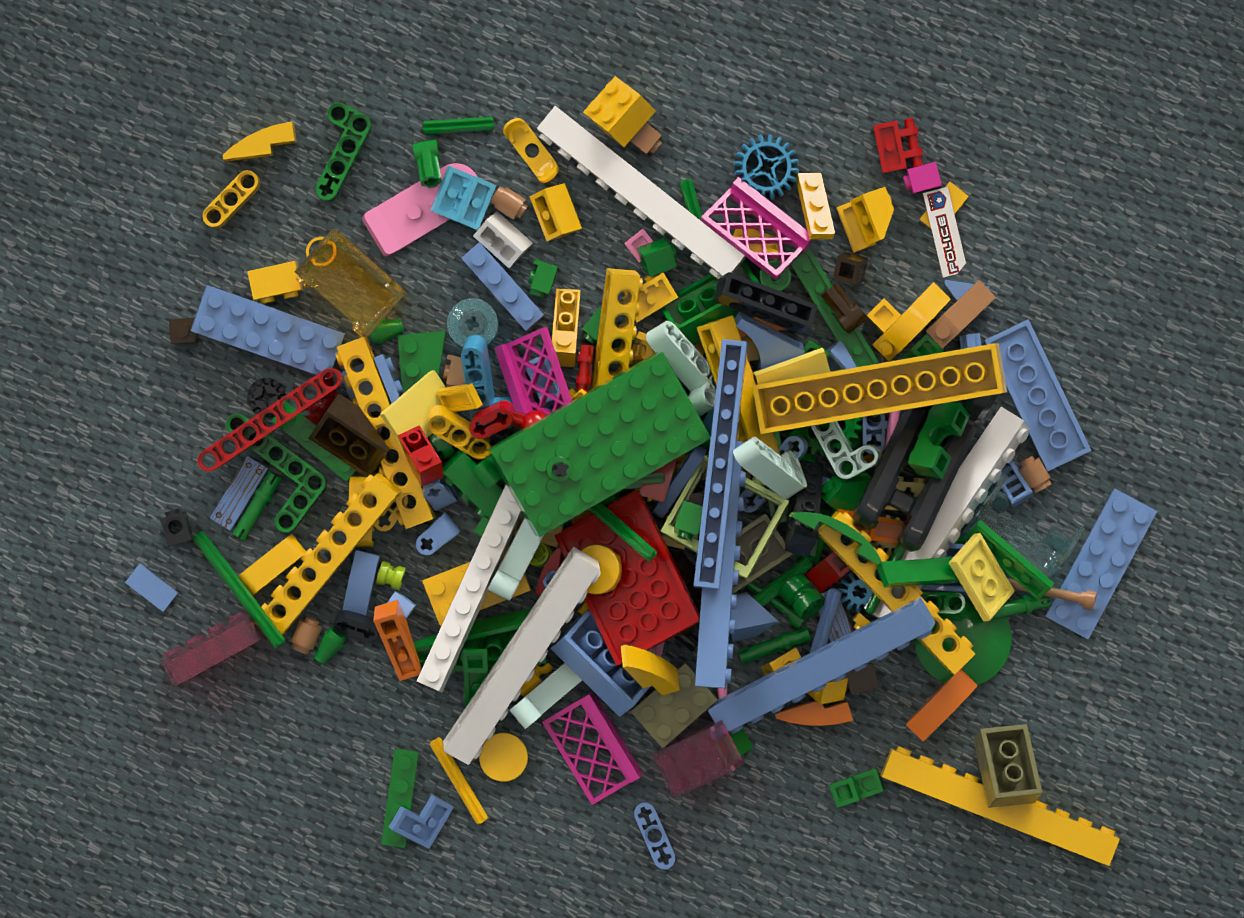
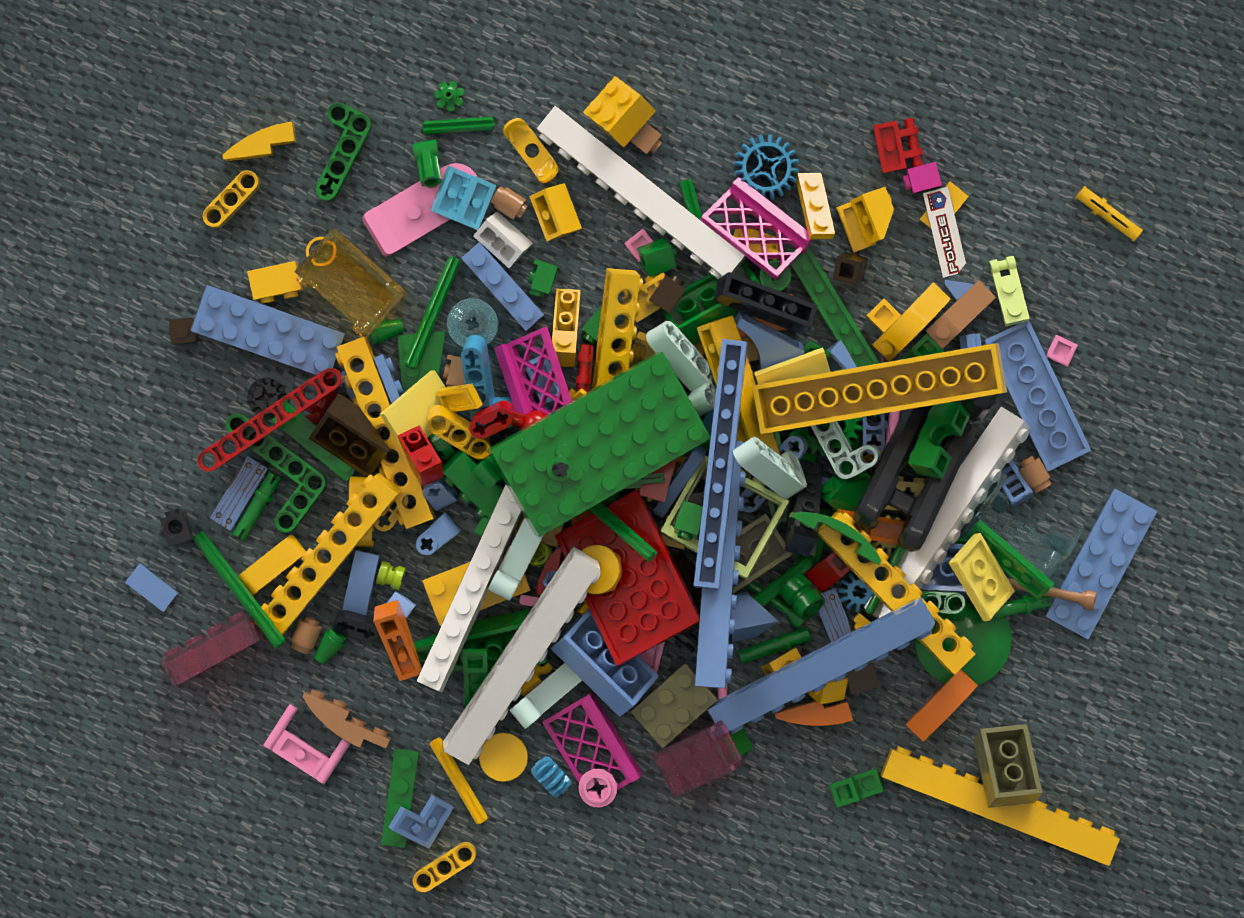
(300, 752): none -> bright pink plate
(335, 716): none -> medium nougat slope
(432, 312): none -> green axle
(436, 876): none -> yellow beam
(450, 101): none -> green plant
(528, 600): none -> bright pink tile
(551, 776): none -> dark azure gear
(592, 797): none -> bright pink gear
(650, 670): yellow slope -> none
(667, 849): medium blue beam -> none
(668, 293): none -> dark brown brick
(826, 619): medium blue axle -> none
(847, 313): dark brown piece -> none
(916, 572): green tile -> none
(1009, 292): none -> yellowish green plate
(1061, 350): none -> bright pink tile
(1085, 196): none -> yellow pin

